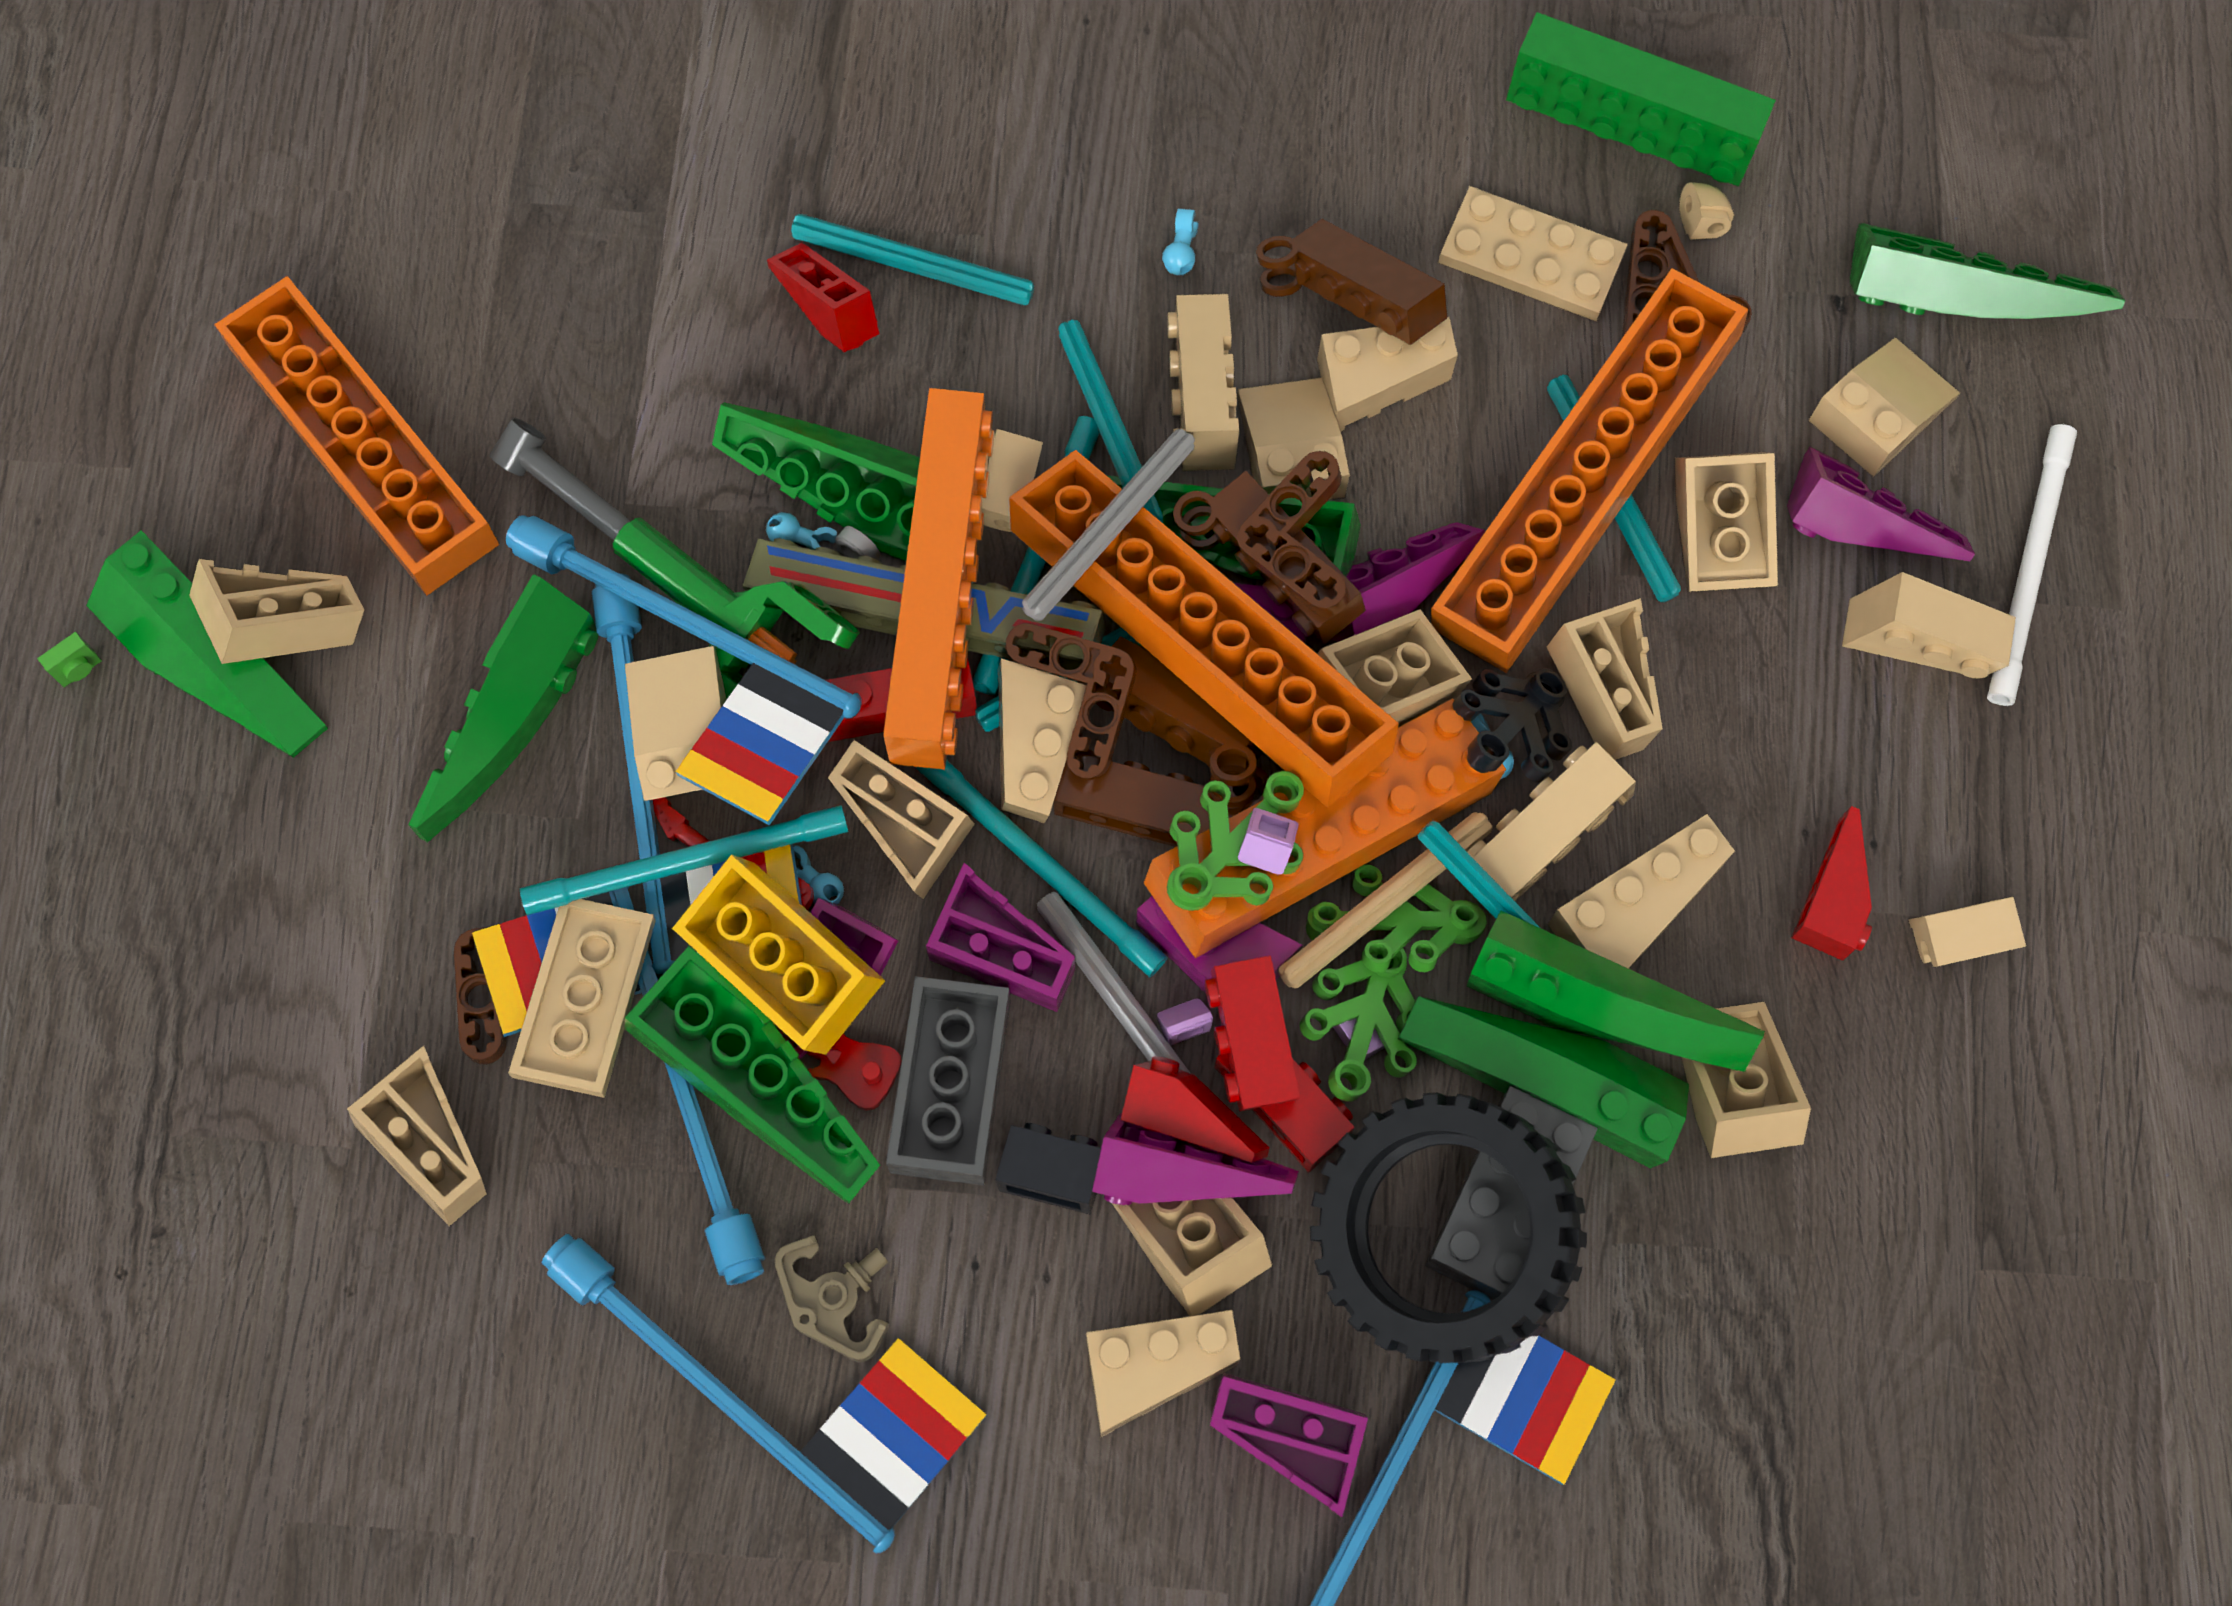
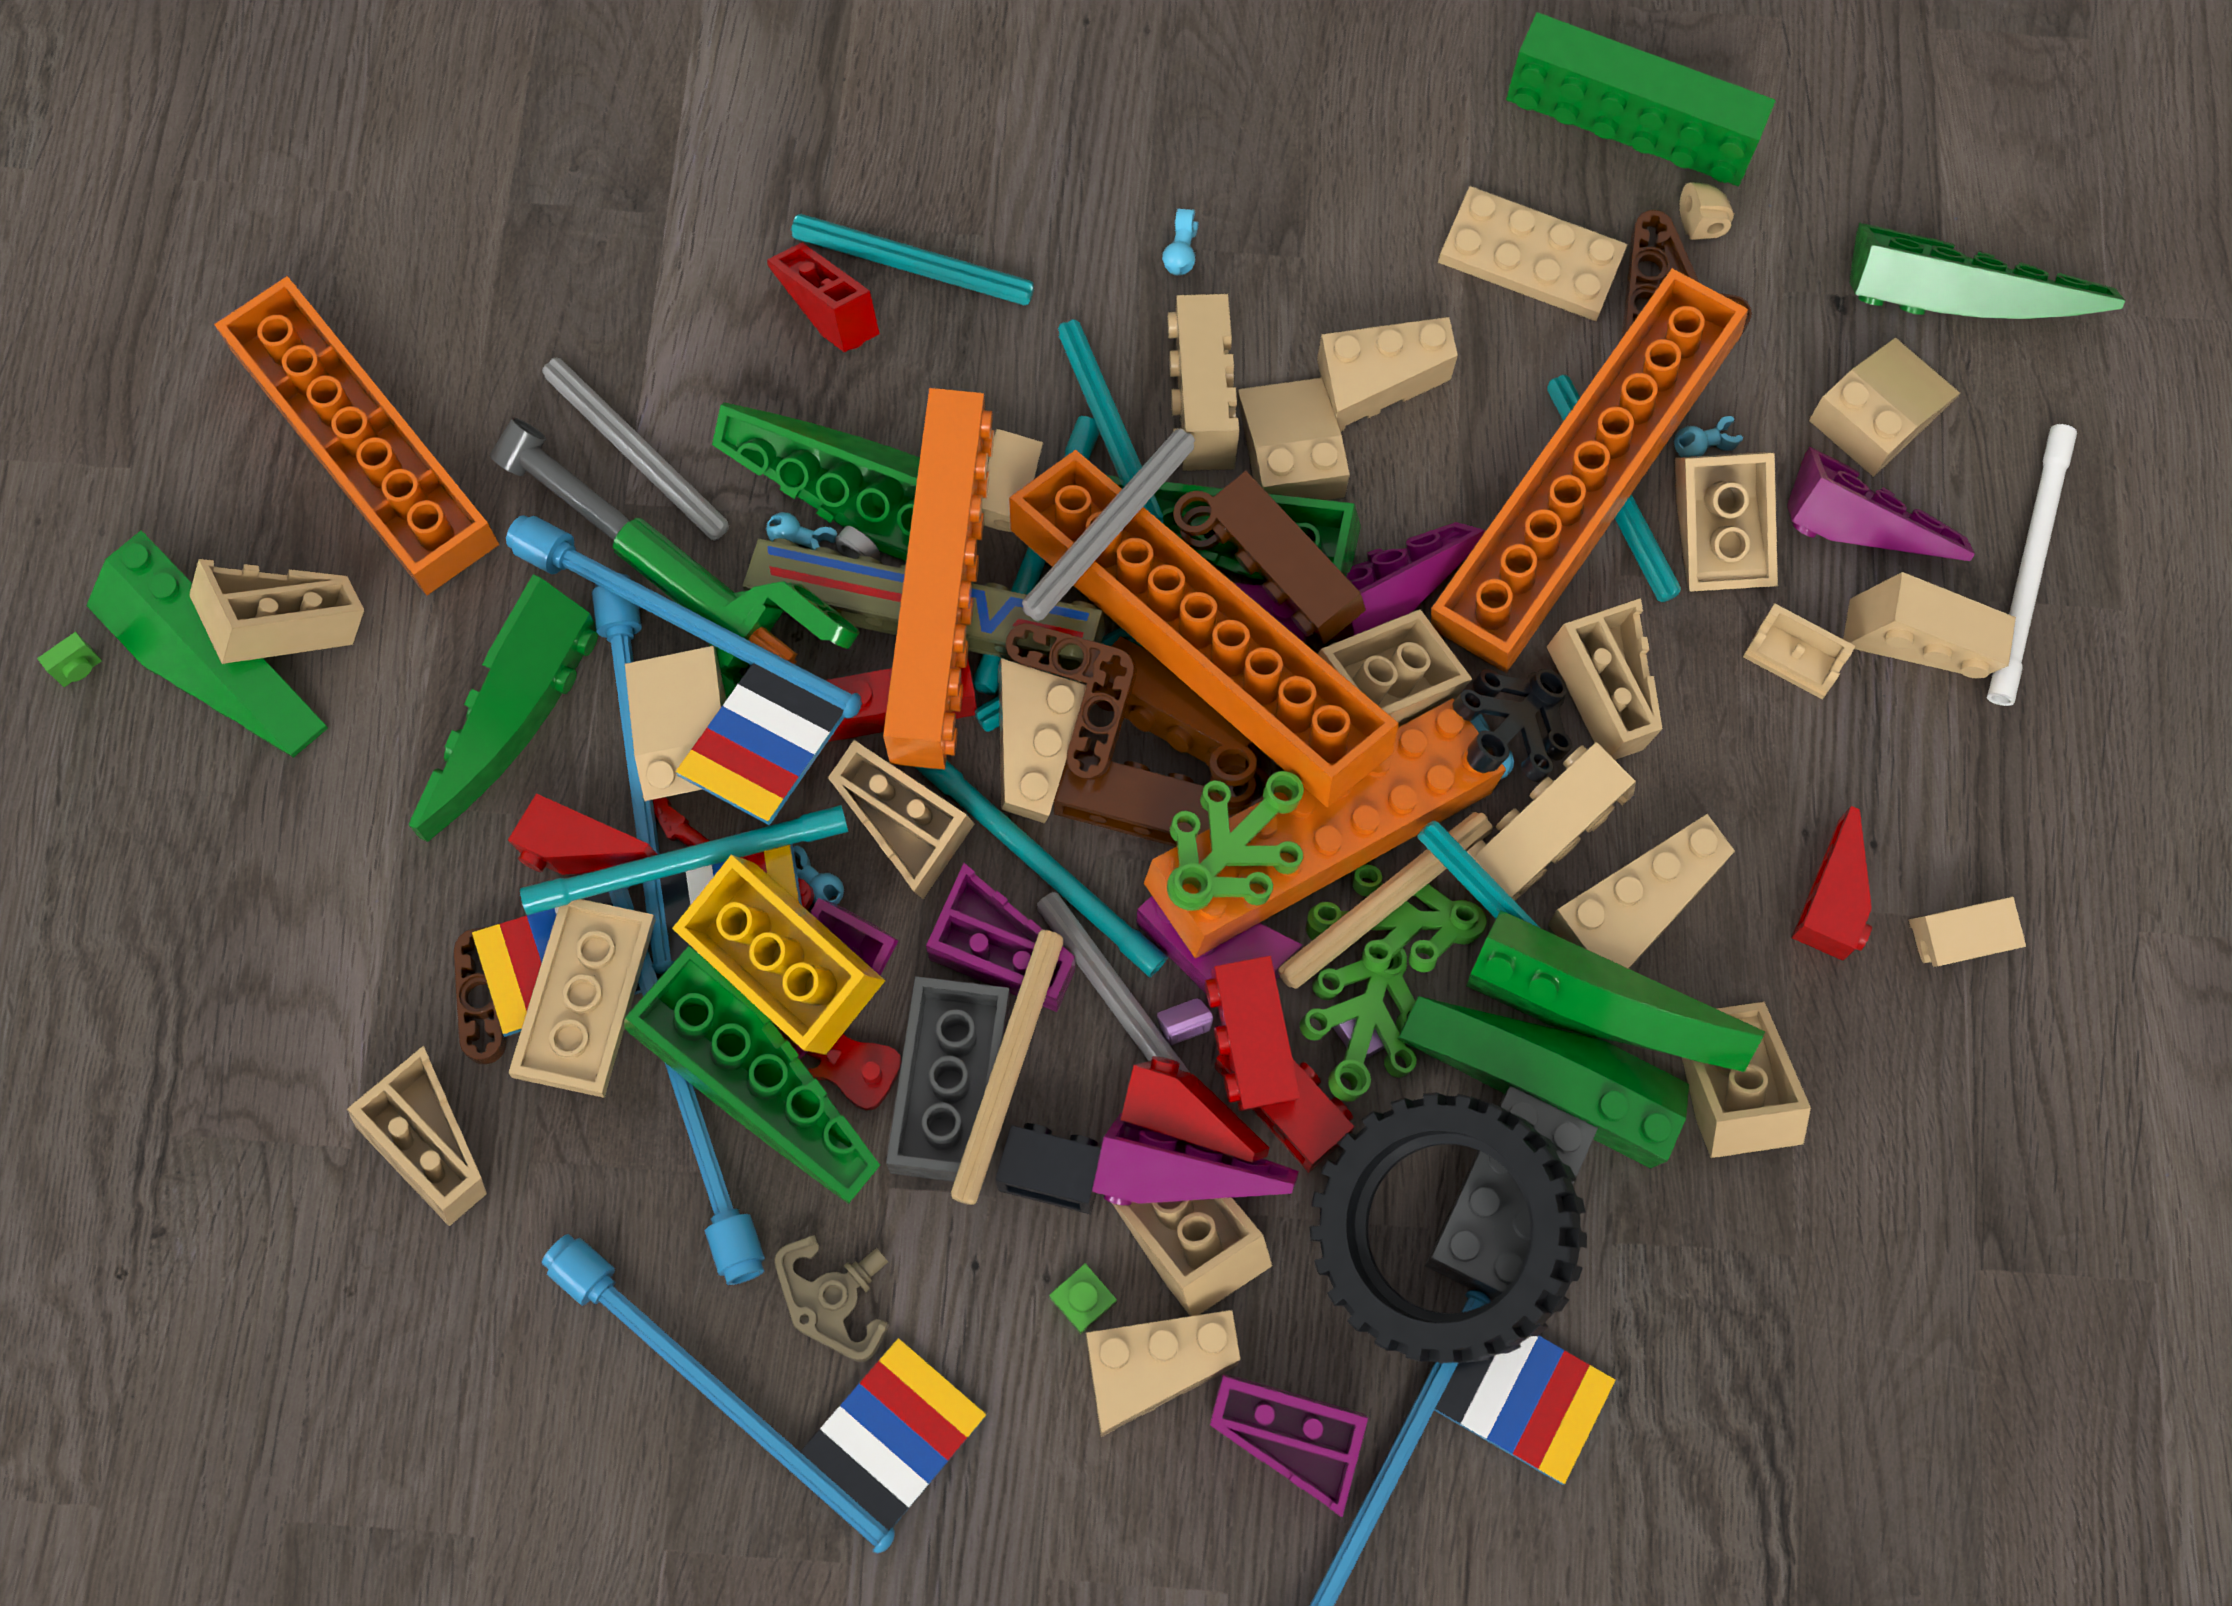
(570, 841): none -> red slope
(635, 449): none -> light grey axle
(1007, 1068): none -> tan axle
(1083, 1298): none -> bright green plate
(1268, 841): lavender slope -> none
(1282, 530): reddish brown beam -> none
(1358, 279): reddish brown hinge -> none
(1694, 441): none -> medium azure arm
(1798, 651): none -> tan hinge

